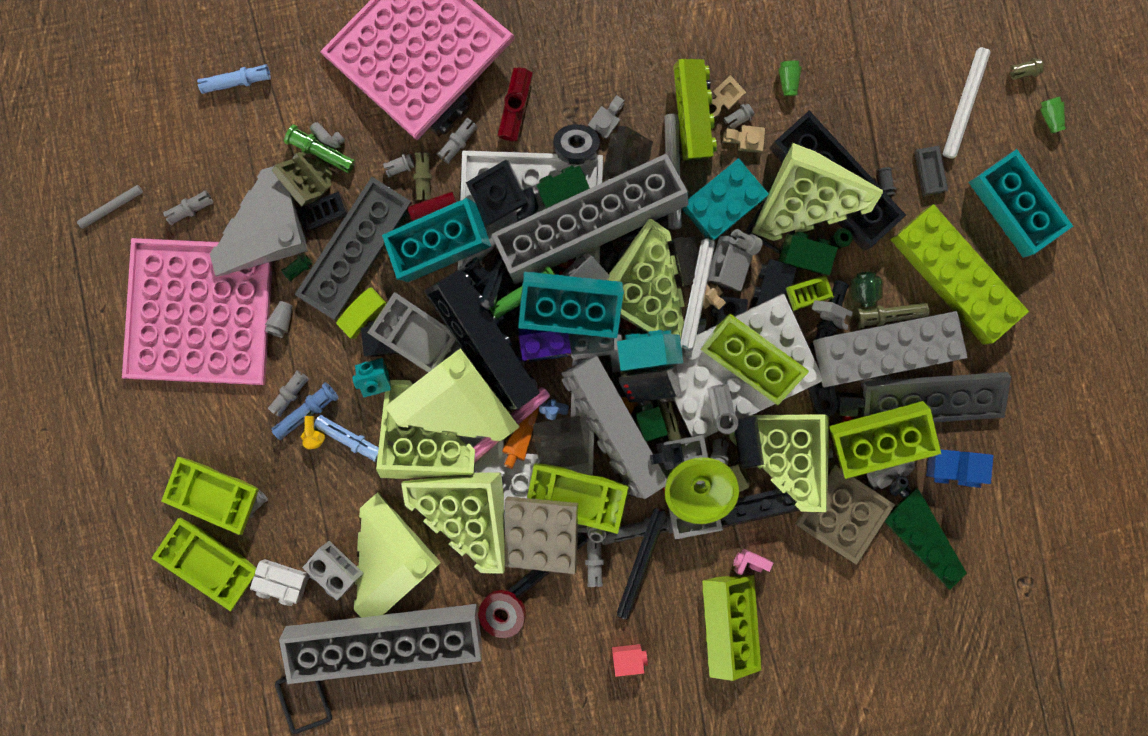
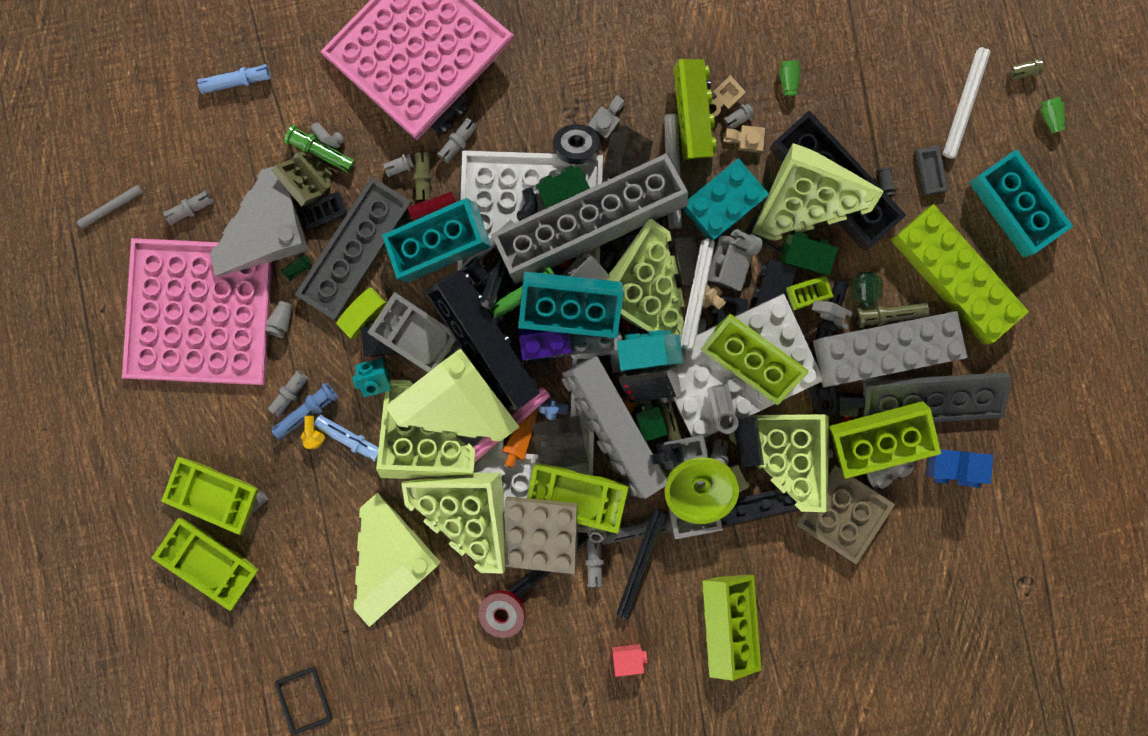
(279, 582): white brick -> none
(336, 566): light grey brick -> none
(381, 644): light grey brick -> none
(497, 192): black plate -> none
(517, 91): dark red piece -> none
(755, 562): bright pink bracket -> none
(845, 235): dark green pin -> none
(900, 487): black arm -> none
(920, 532): dark green wing -> none

